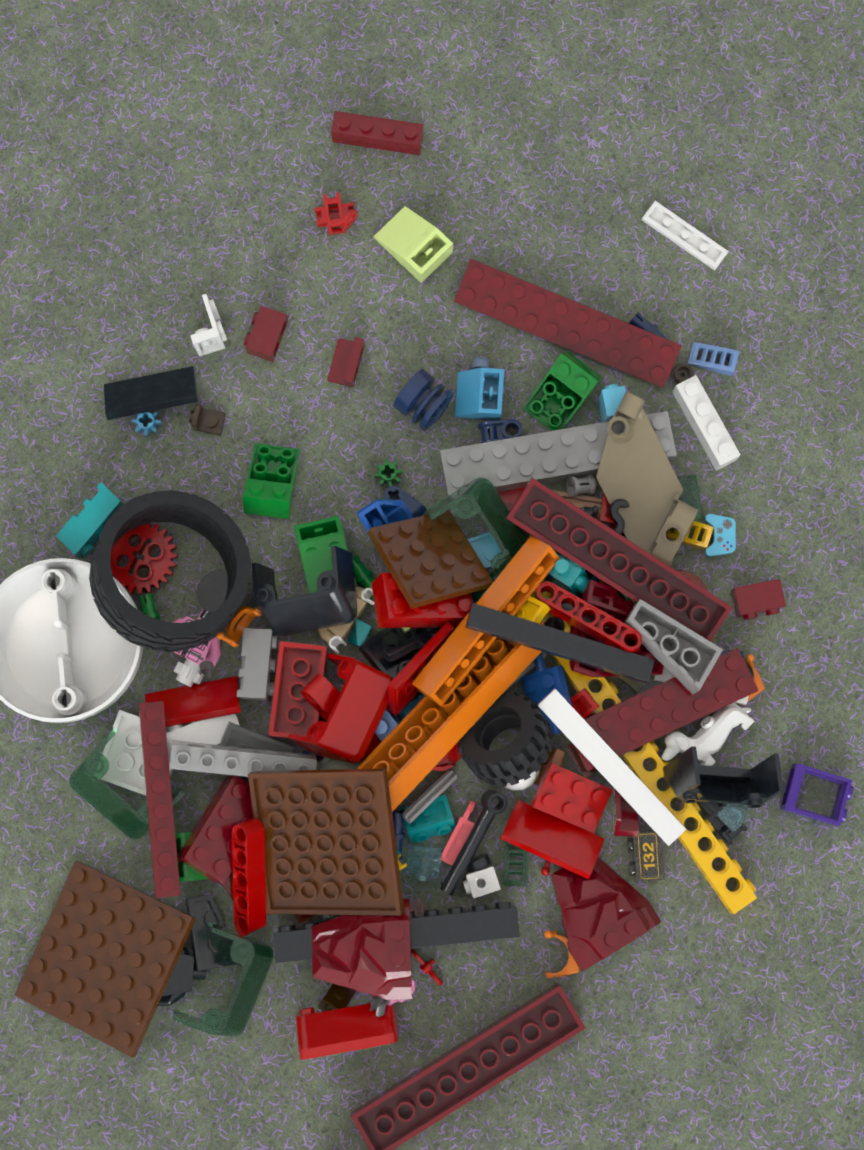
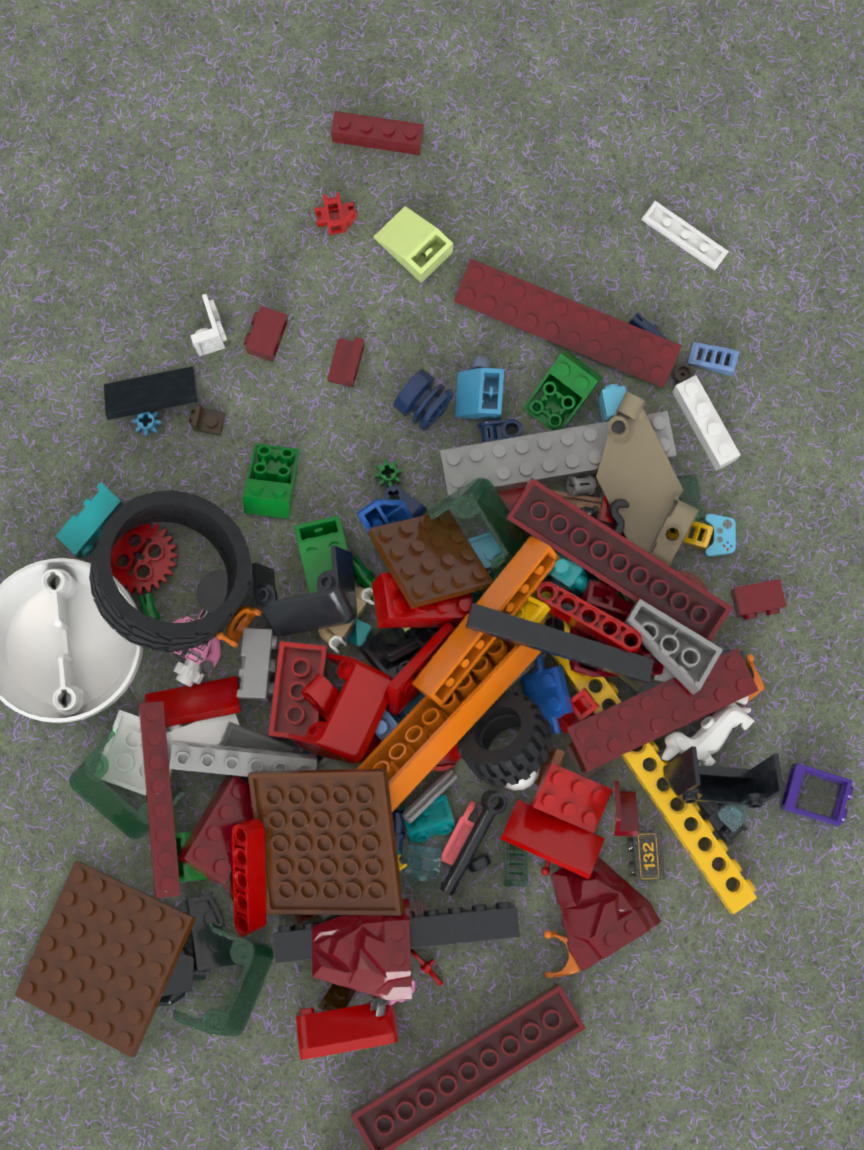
(481, 882): white brick -> none
(611, 767): white tile -> none

